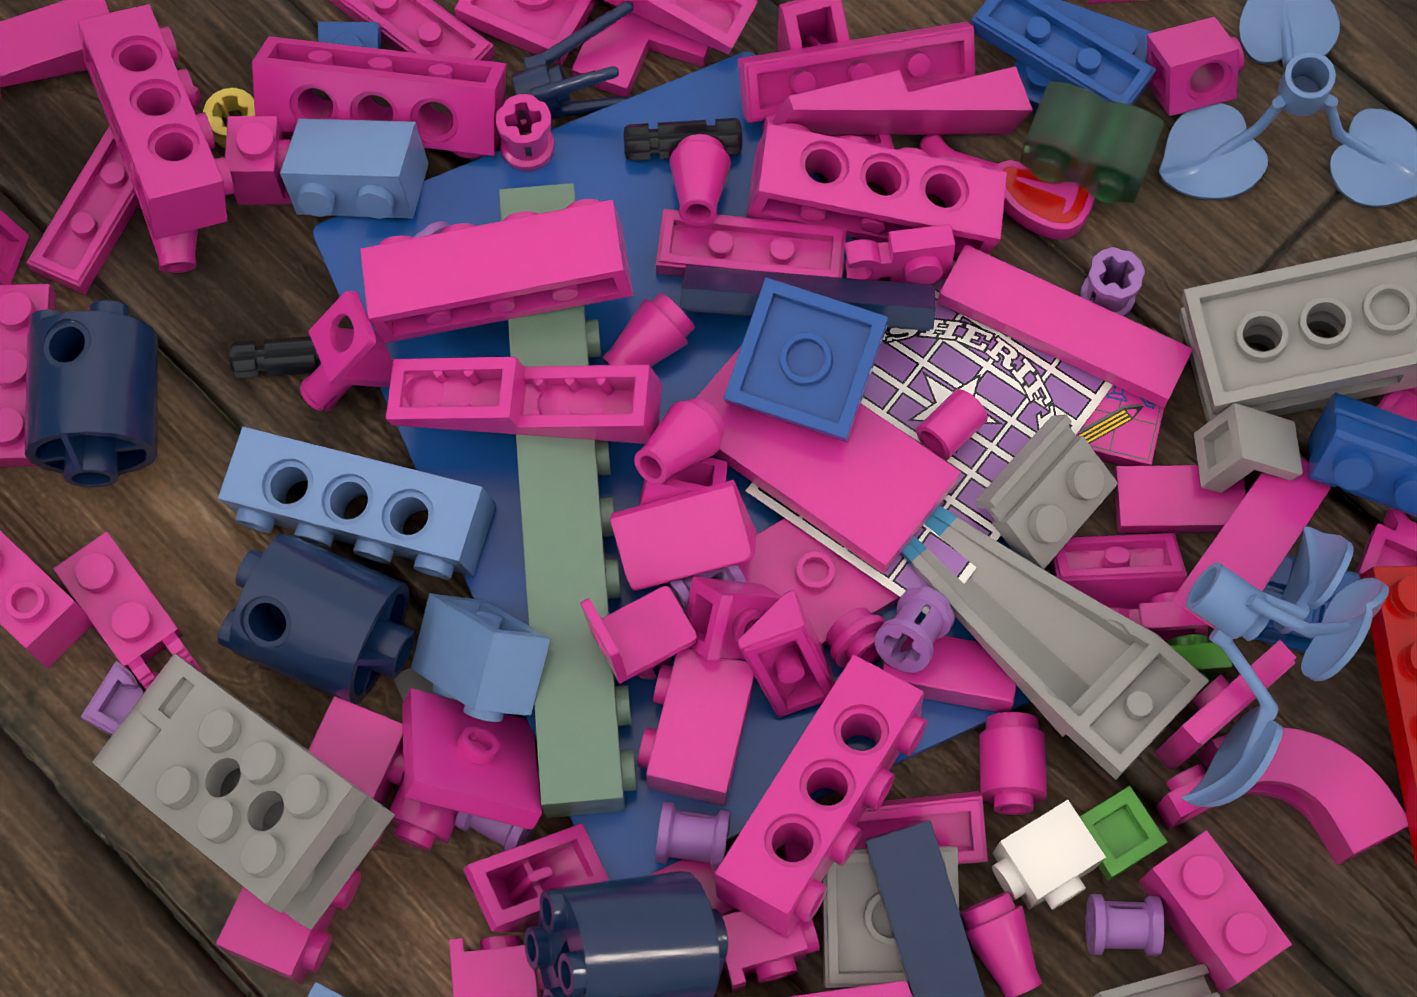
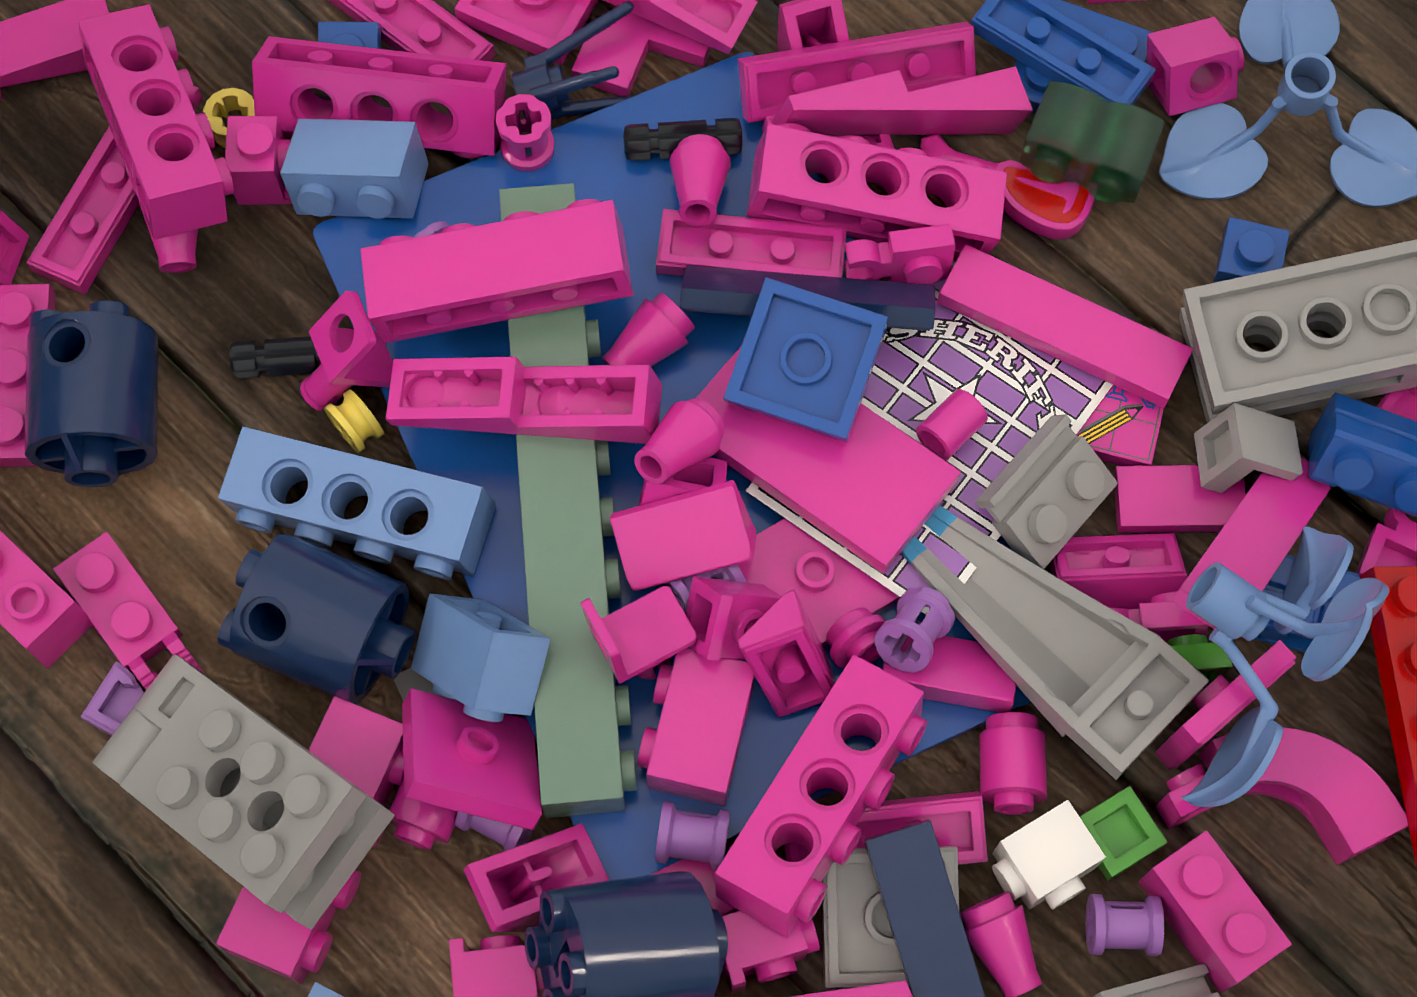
(354, 421): none -> light yellow bush
(1112, 269): medium lavender bush -> none
(1249, 249): none -> blue plate

